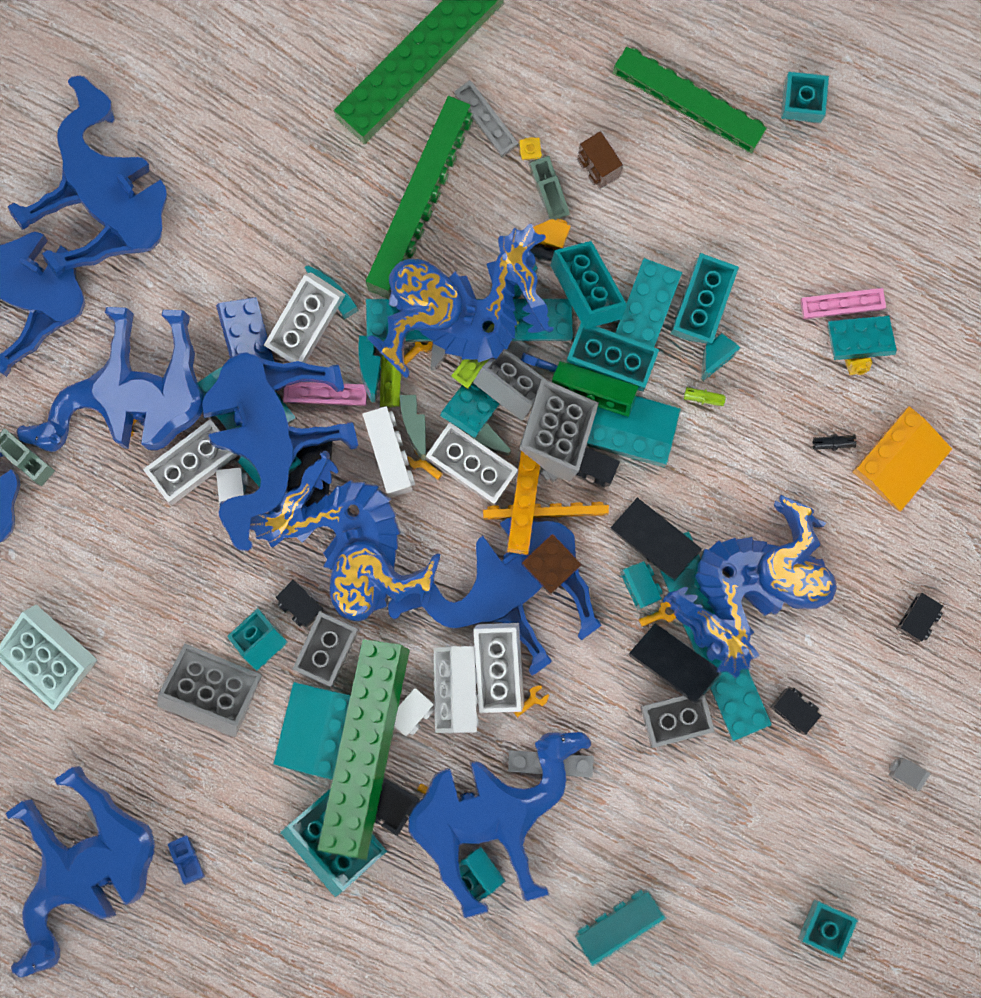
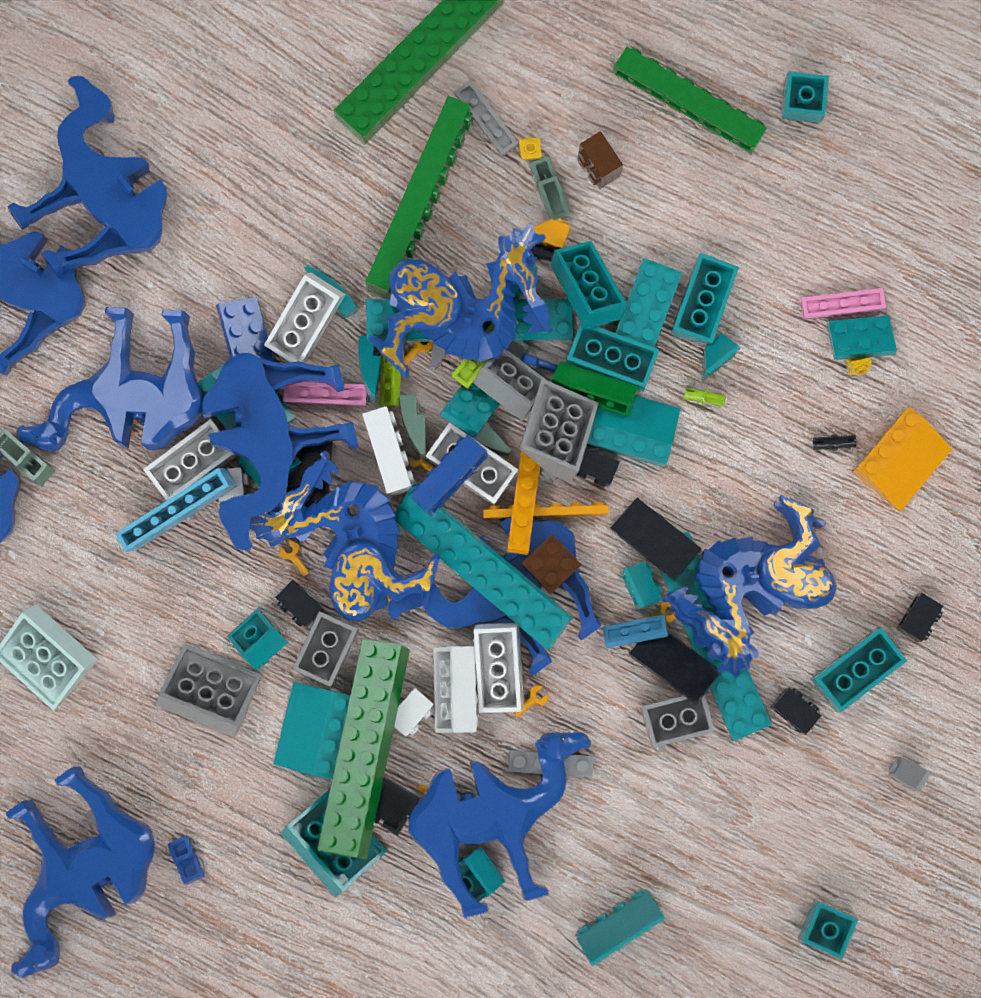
(176, 509): none -> medium azure brick
(295, 558): none -> light orange bar
(449, 475): none -> blue brick
(485, 571): none -> teal plate
(635, 631): none -> dark azure plate
(858, 669): none -> teal brick

